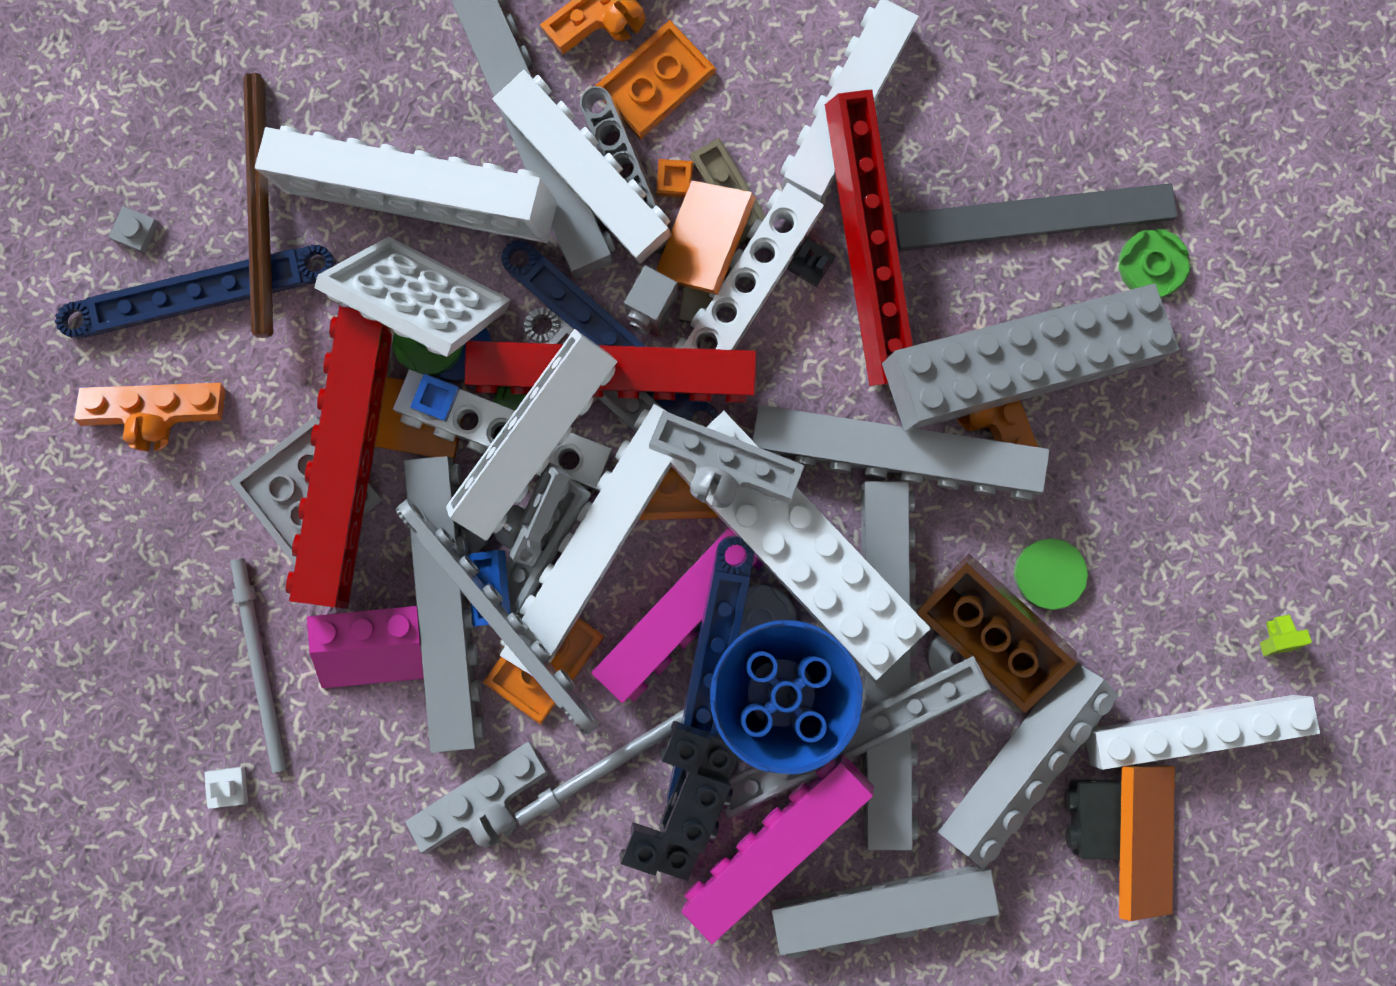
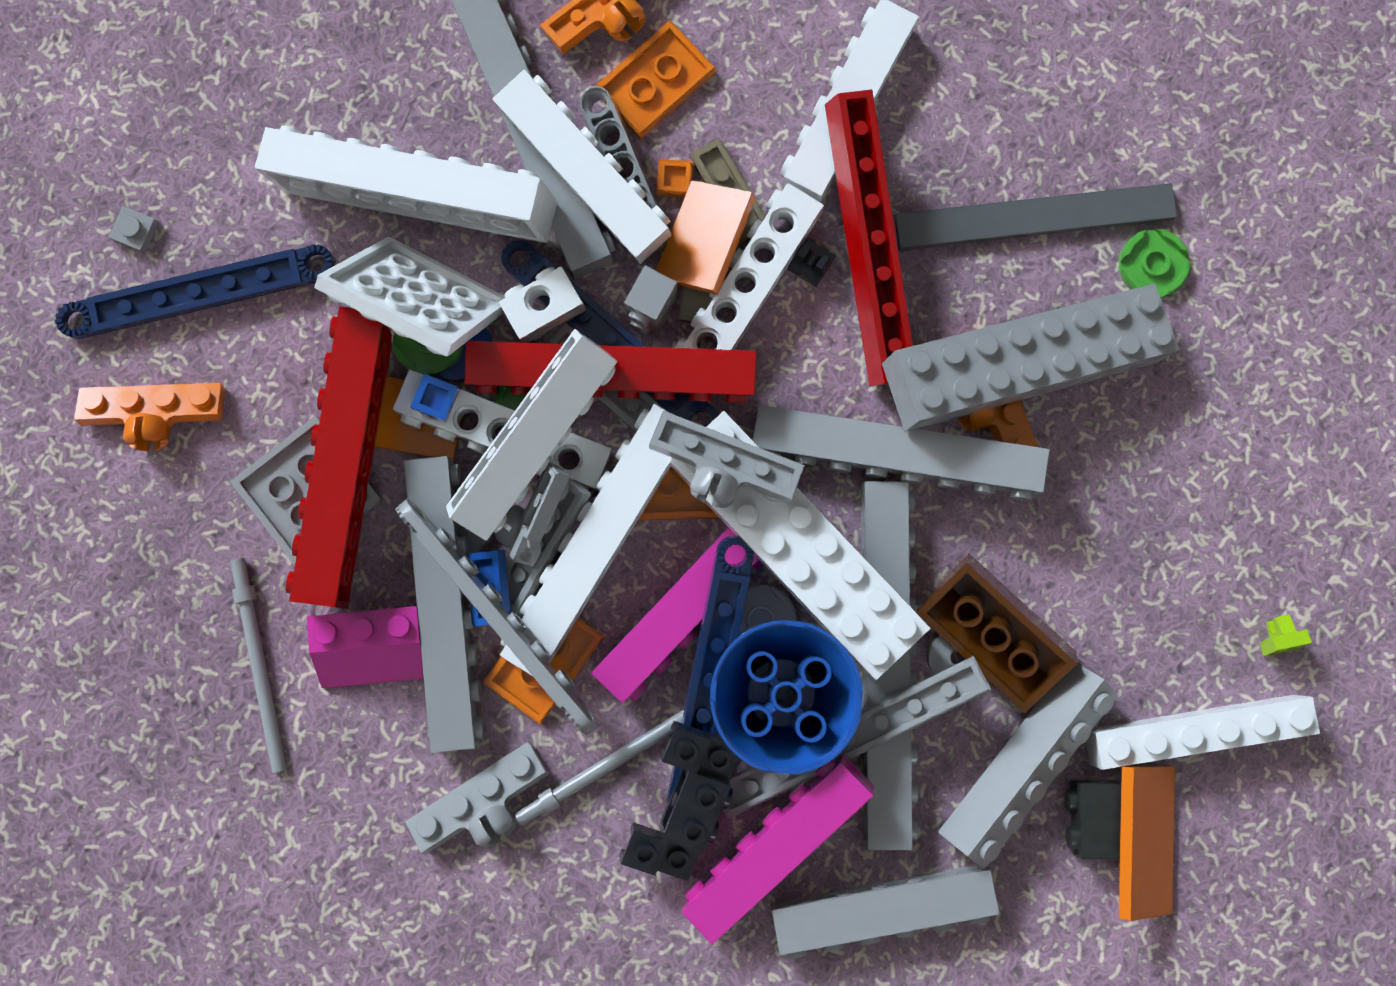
(226, 787): white tile -> none
(257, 209): reddish brown axle -> none
(562, 307): none -> white brick
(1050, 574): bright green tile -> none

